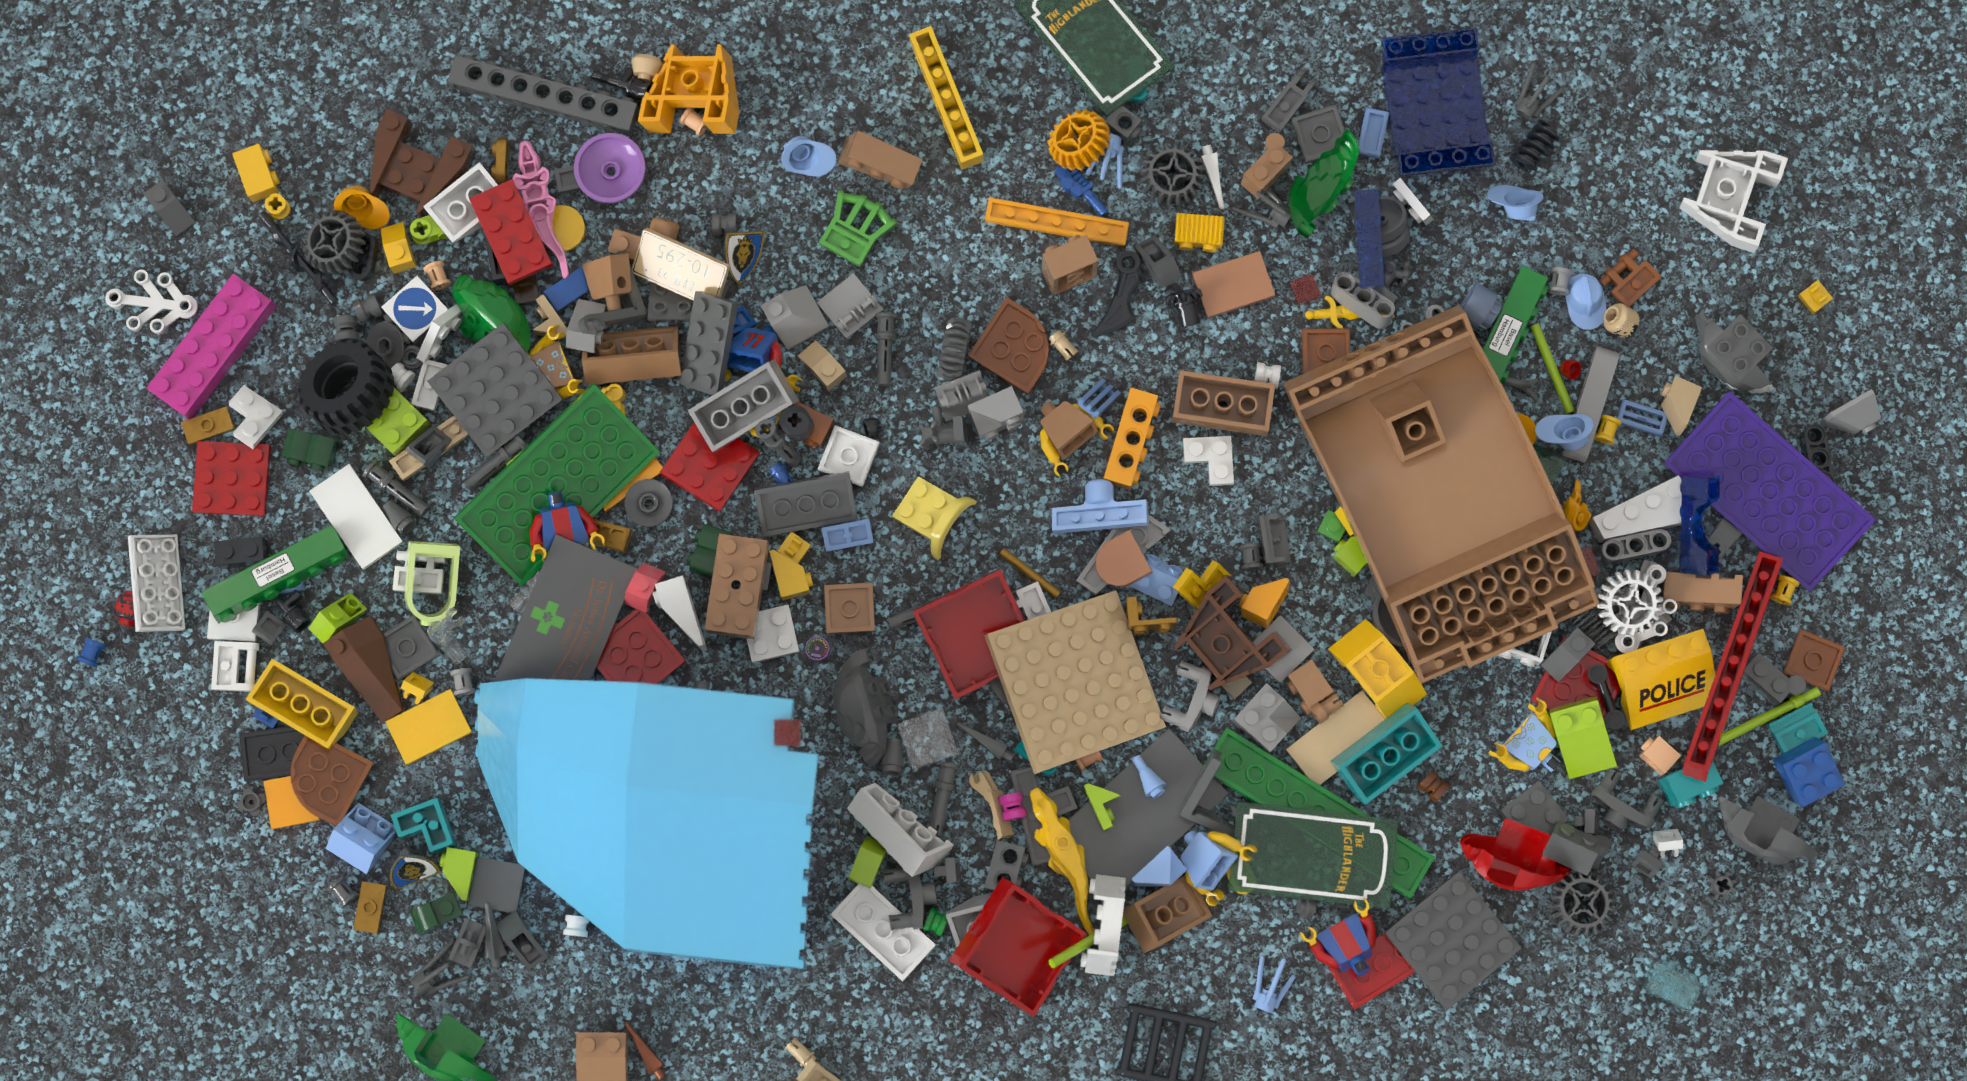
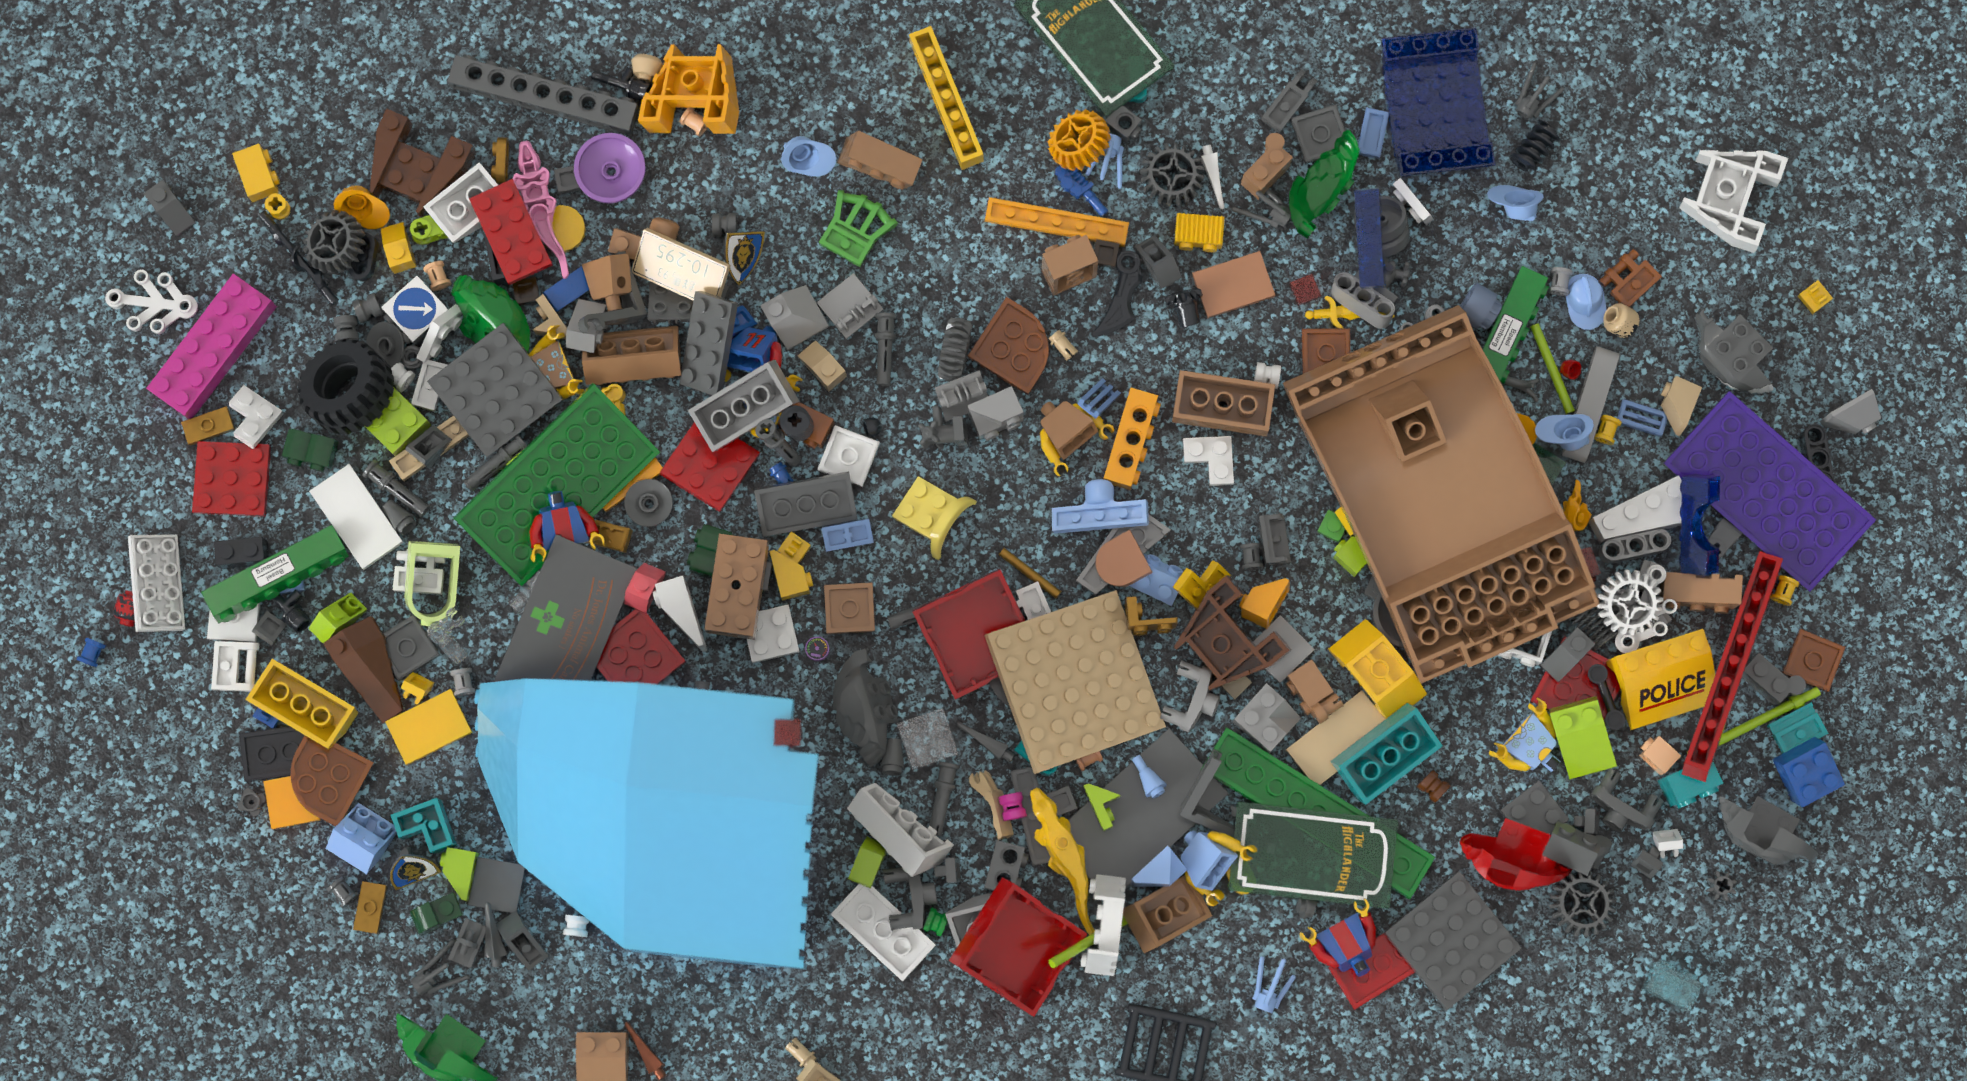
(1106, 253): none -> dark brown plate

